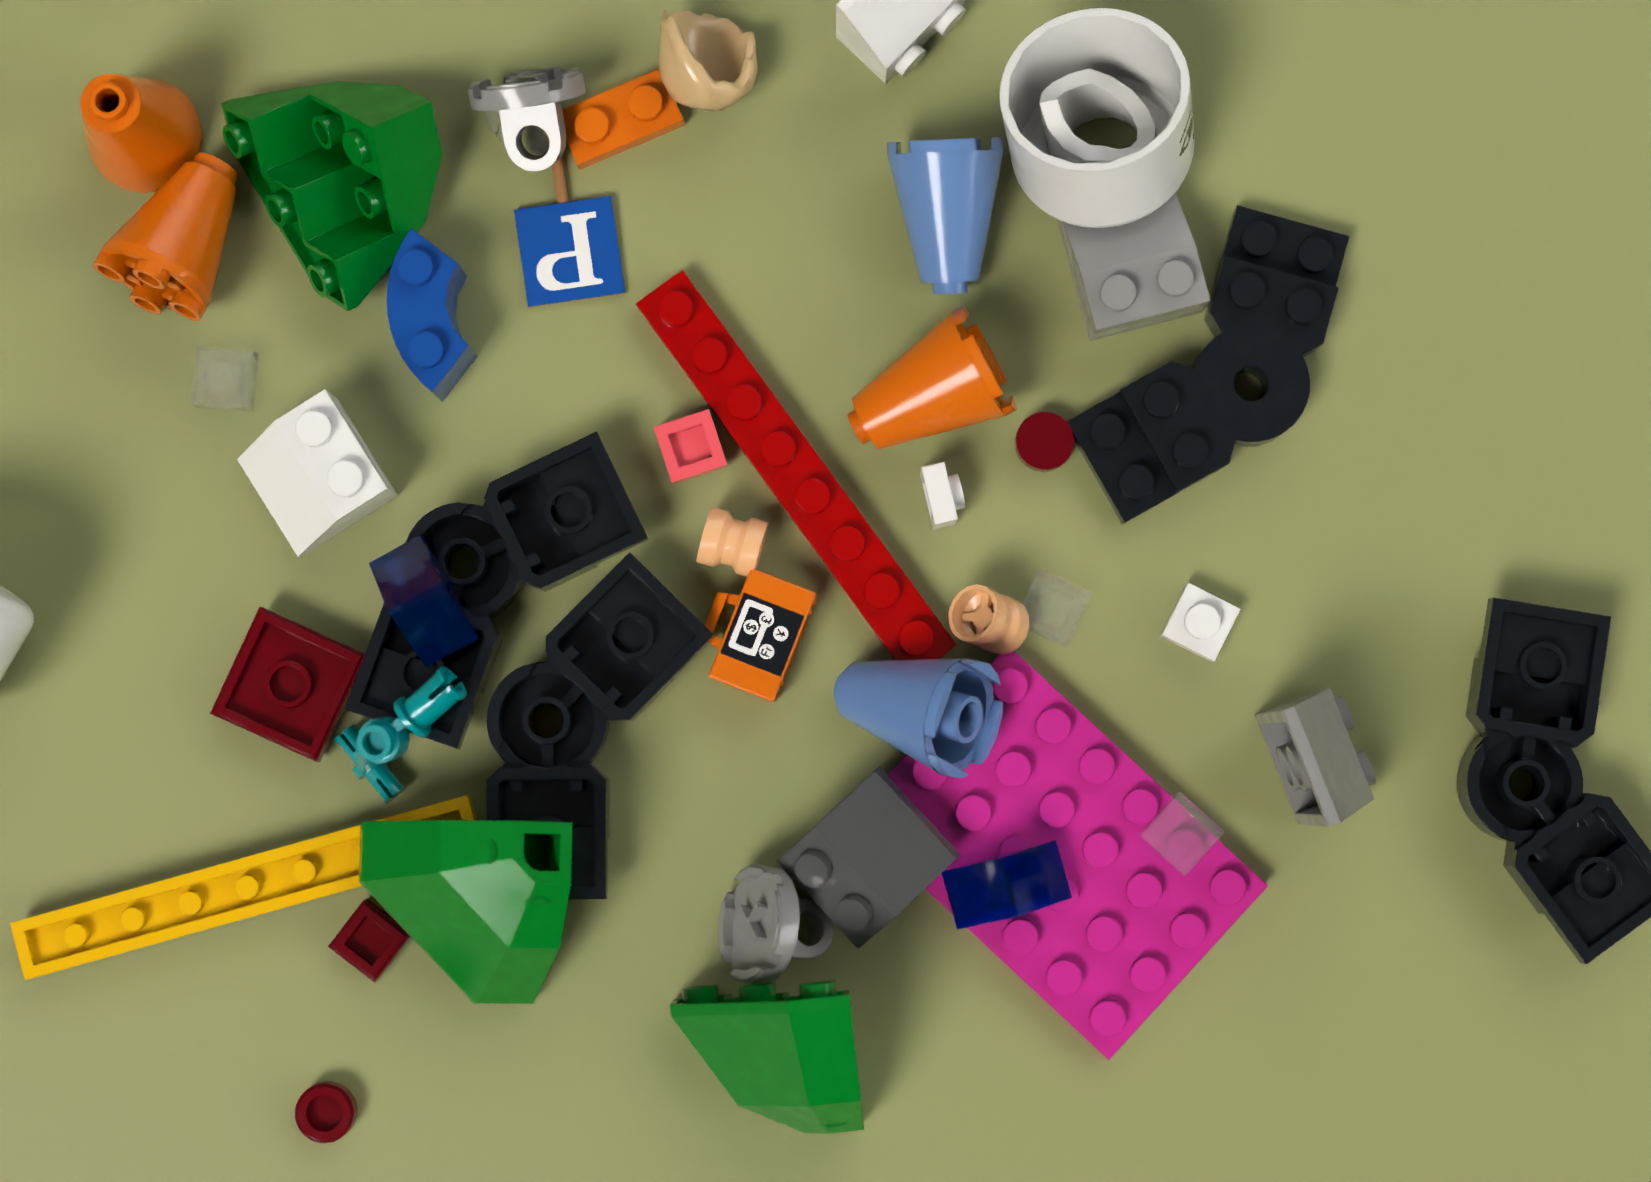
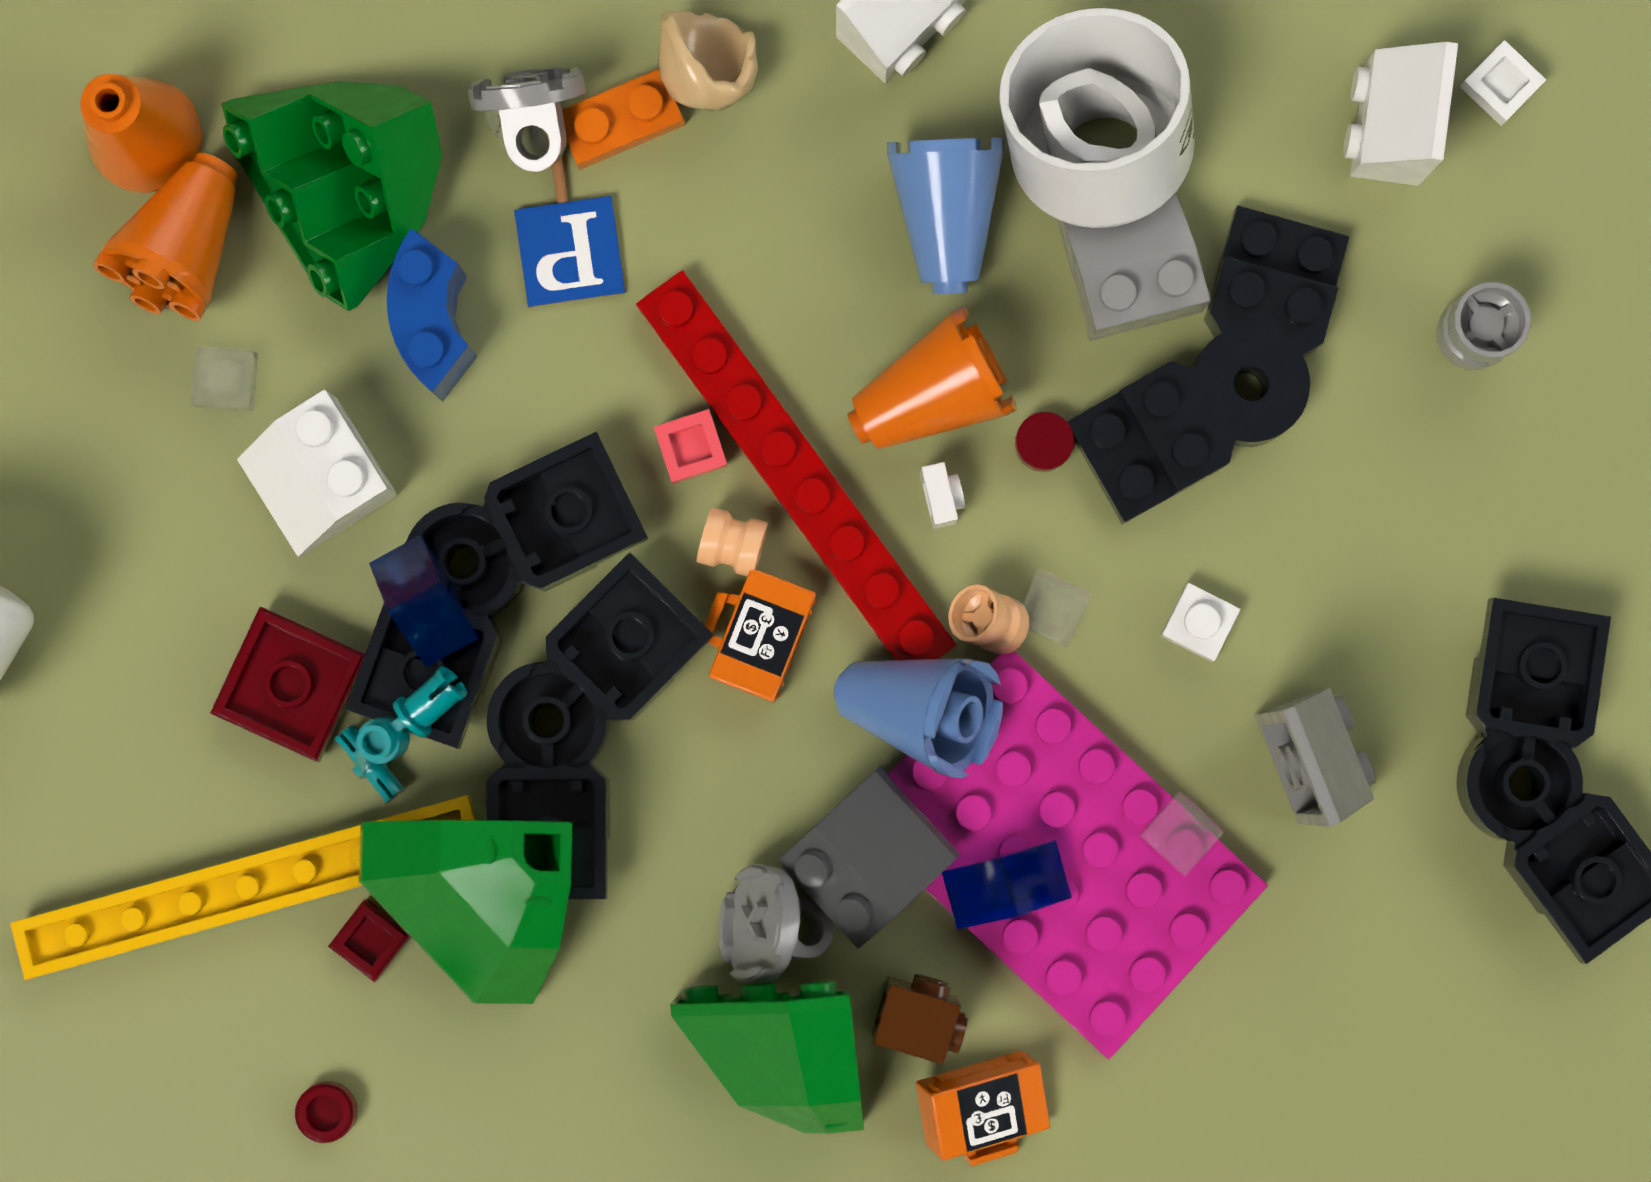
(920, 1019): none -> reddish brown brick
(983, 1108): none -> orange piece
(1401, 112): none -> white slope
(1483, 326): none -> light grey wheel
(1502, 83): none -> white plate

